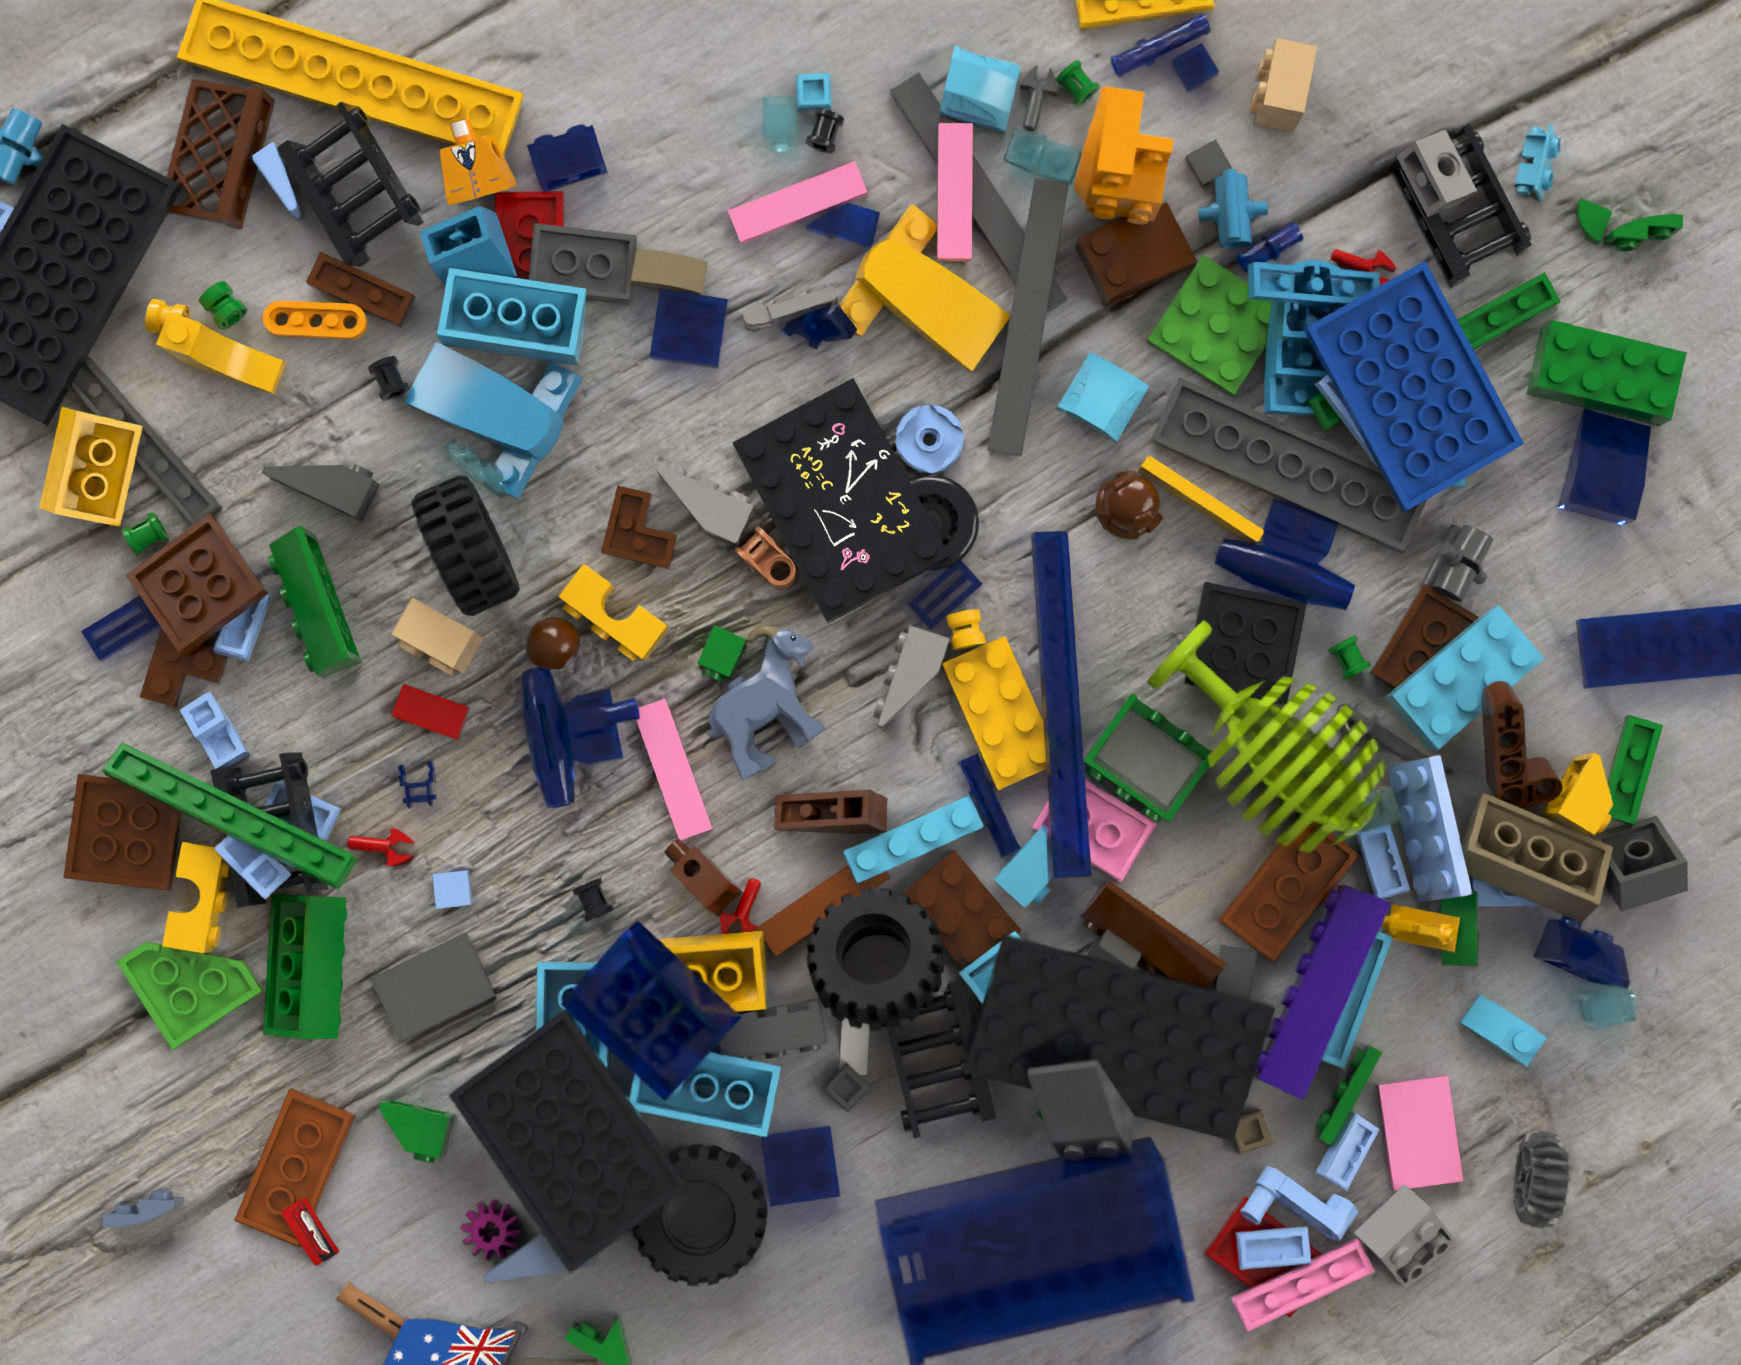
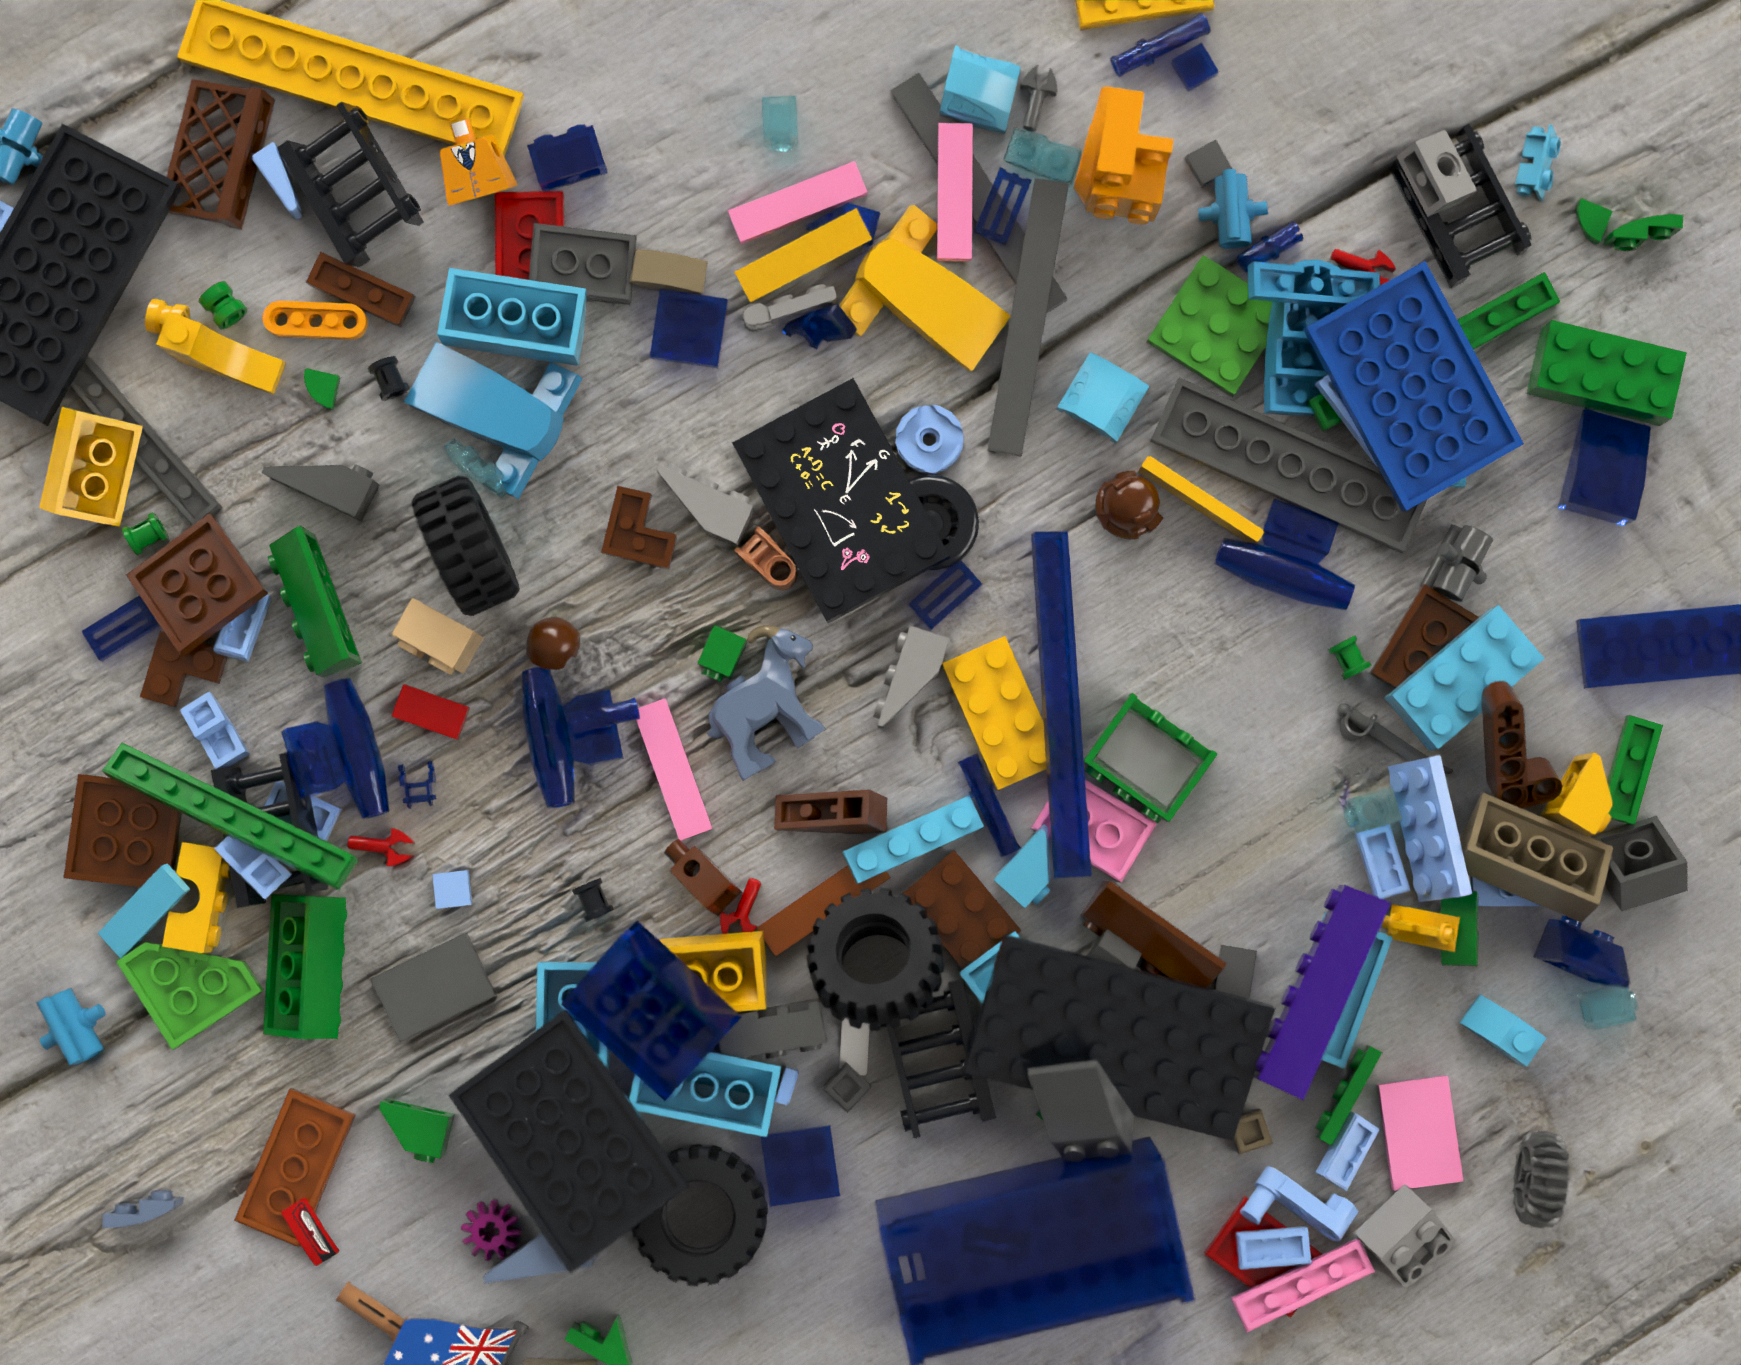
(71, 1026): none -> dark azure pin
(144, 910): none -> medium azure tile
(322, 387): none -> green tile
(340, 752): none -> clear blue plate
(468, 243): dark azure slope -> none
(587, 597): yellow arch -> none
(787, 1085): none -> light blue tile
(803, 255): none -> yellow tile
(813, 91): medium azure tile -> none
(825, 130): black bush -> none
(966, 637): yellow wheel -> none
(1013, 180): none -> clear blue tile
(1075, 71): green bush -> none
(1134, 256): reddish brown slope -> none
(1250, 638): black plate -> none
(1284, 85): tan brick -> none
(1284, 752): lime plant -> none
(1286, 893): dark orange tile -> none

